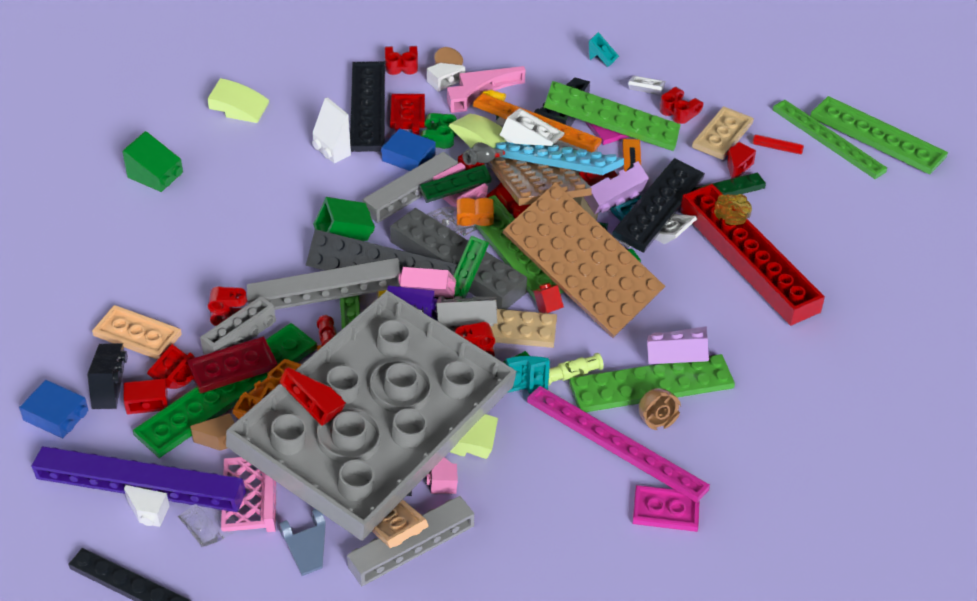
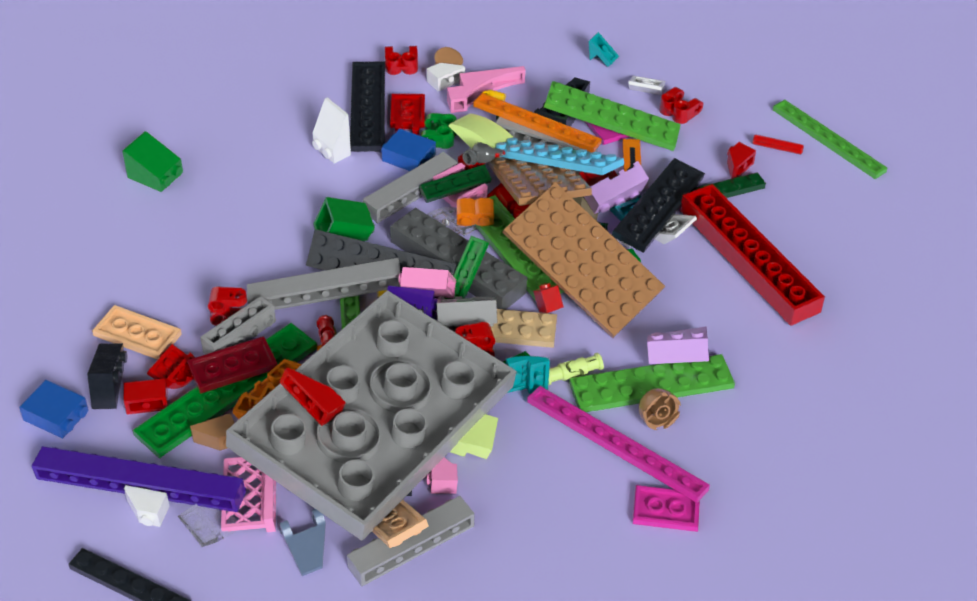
(237, 101): yellowish green slope -> none
(527, 129): white slope -> none
(722, 132): tan plate -> none
(726, 203): clear yellow plate -> none
(879, 135): bright green plate -> none

